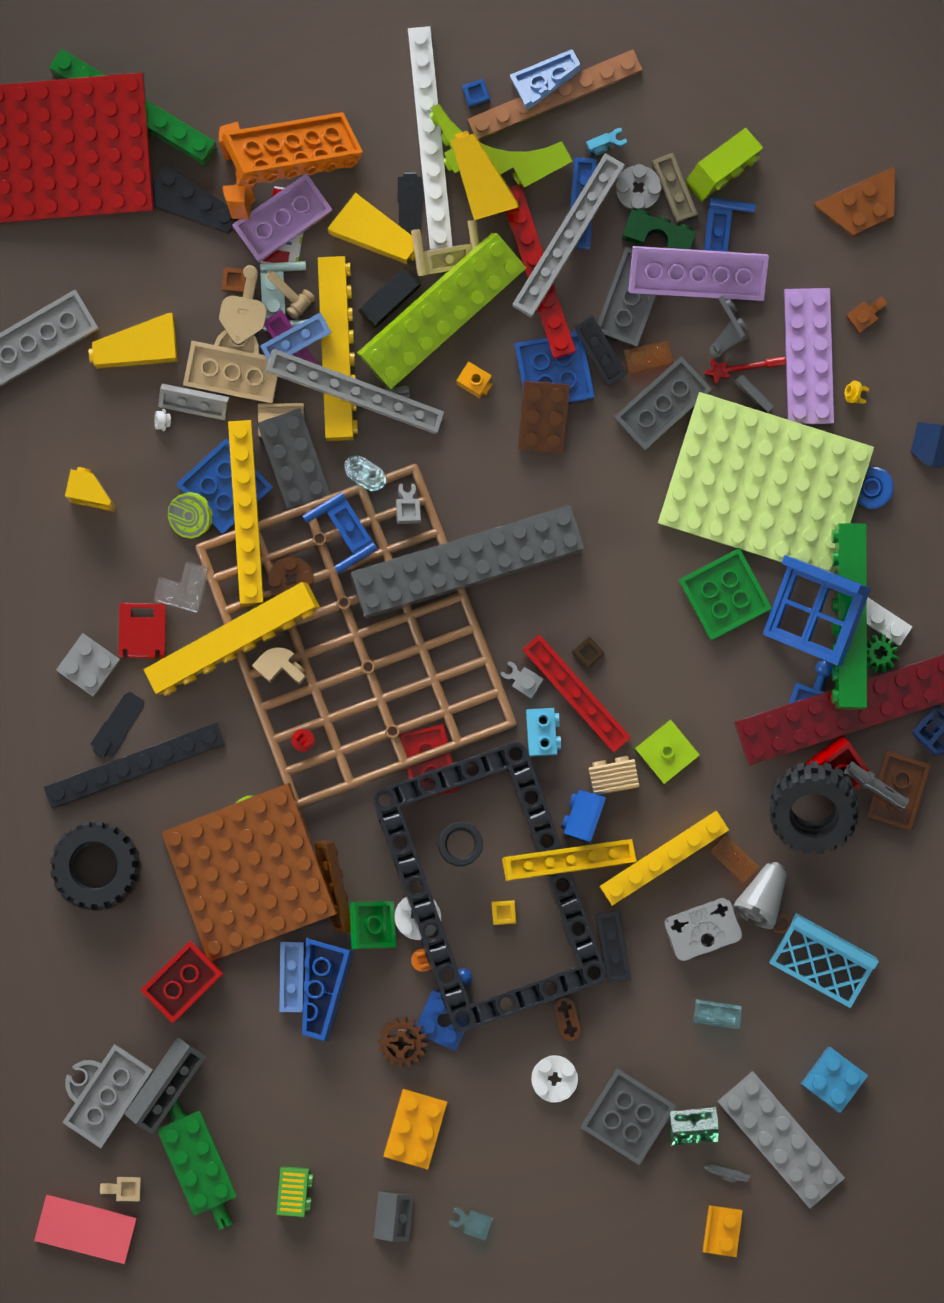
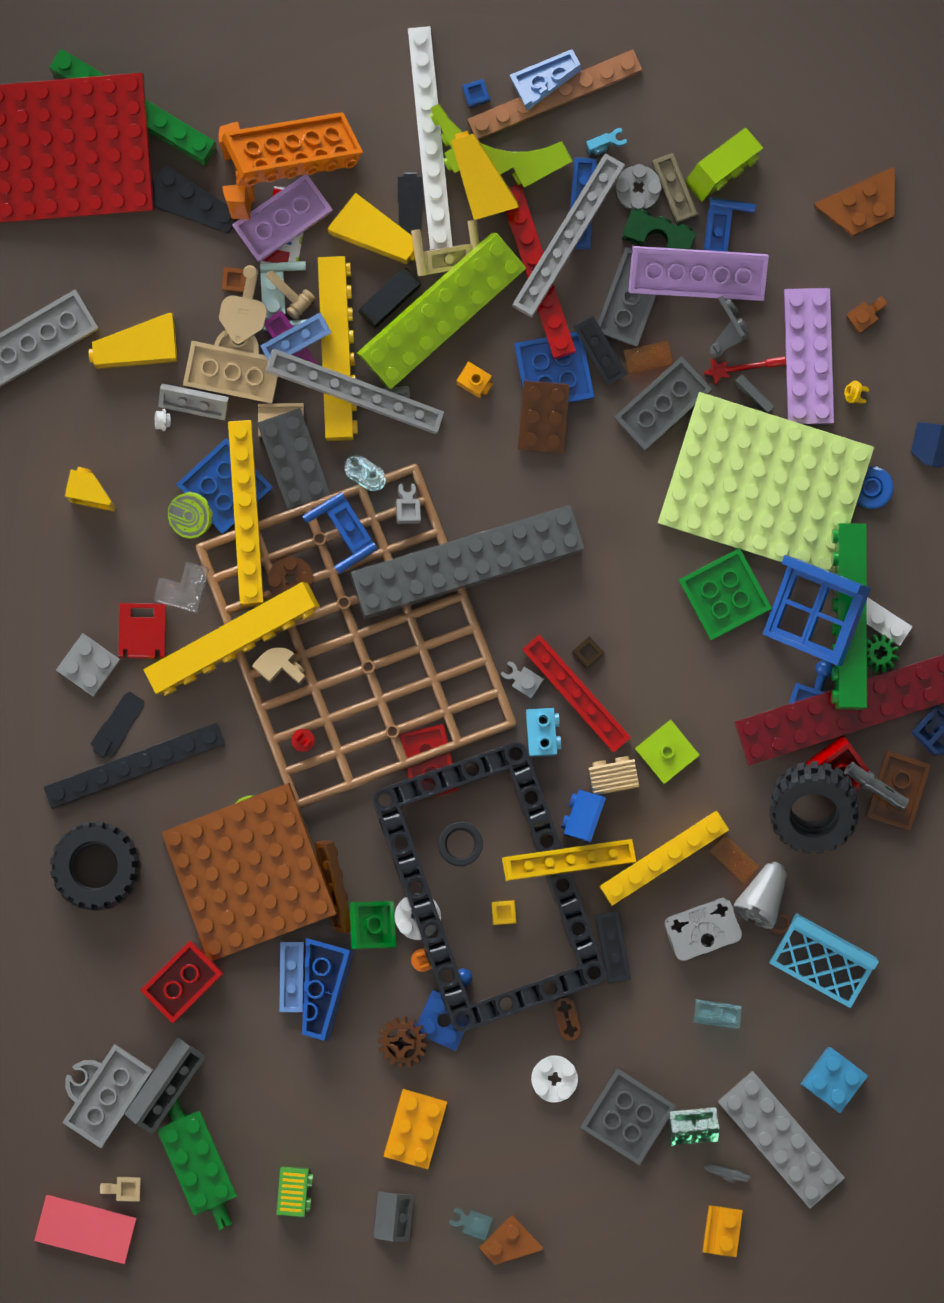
(509, 1242): none -> dark orange wing

